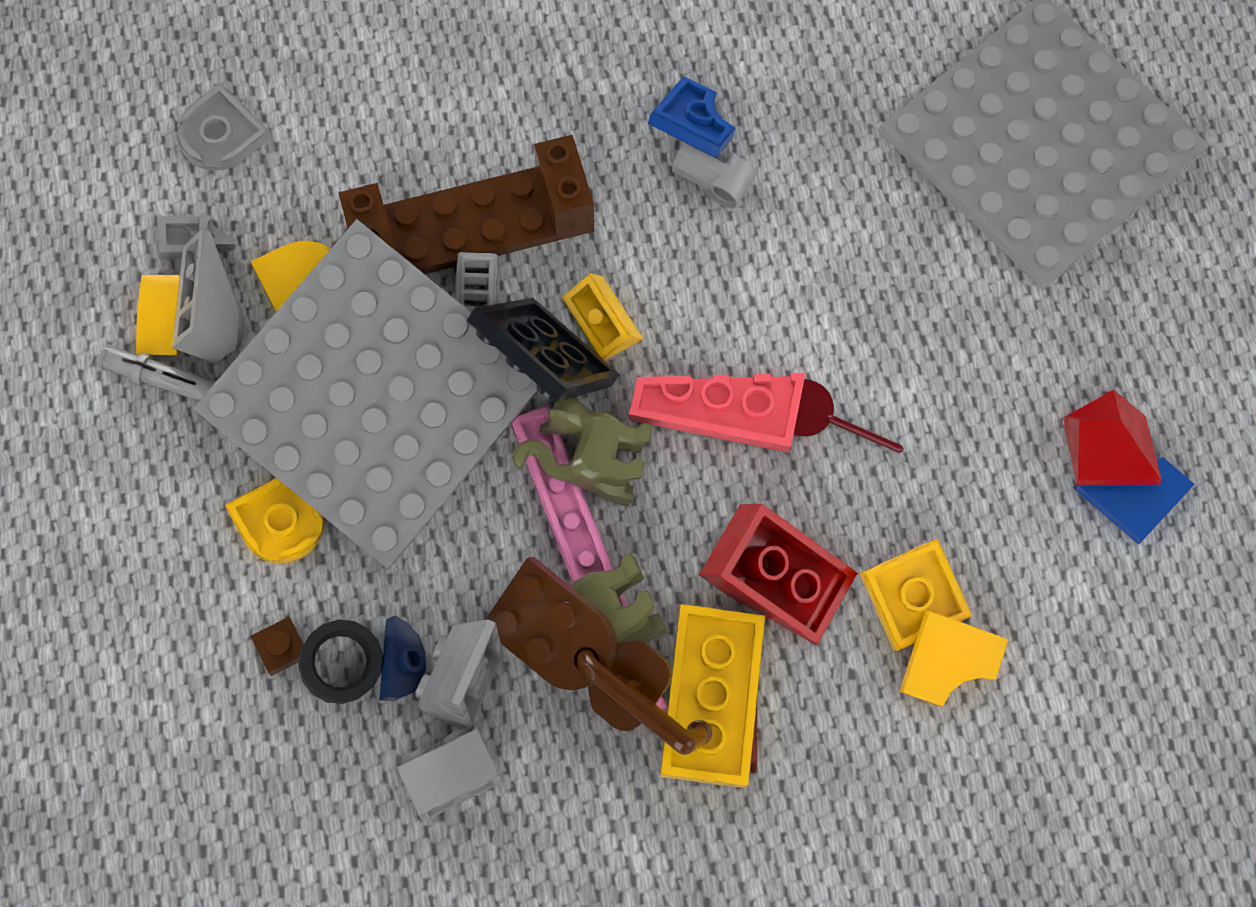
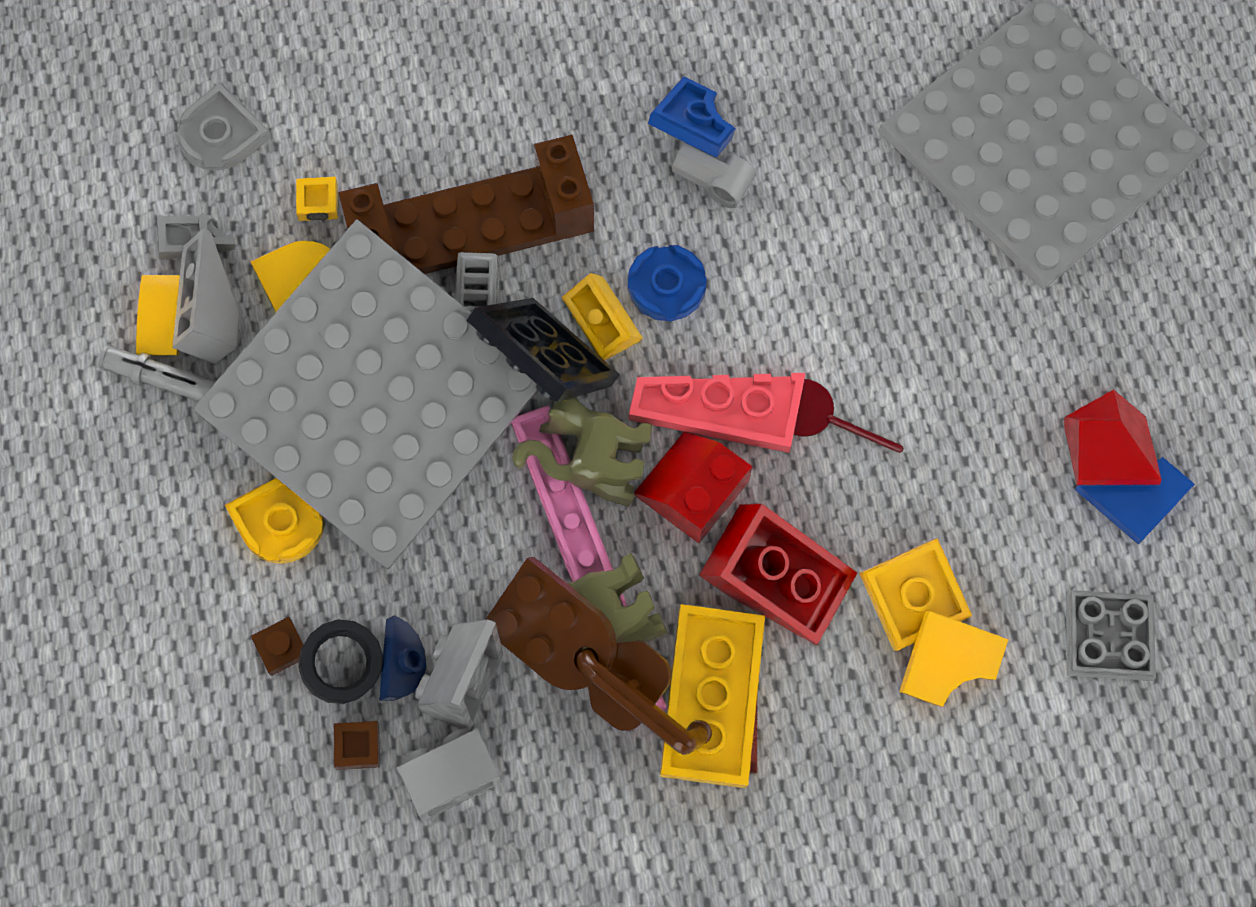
(317, 198): none -> yellow plate
(356, 745): none -> reddish brown plate
(667, 296): none -> blue tile
(695, 484): none -> red slope
(1110, 635): none -> light grey tile

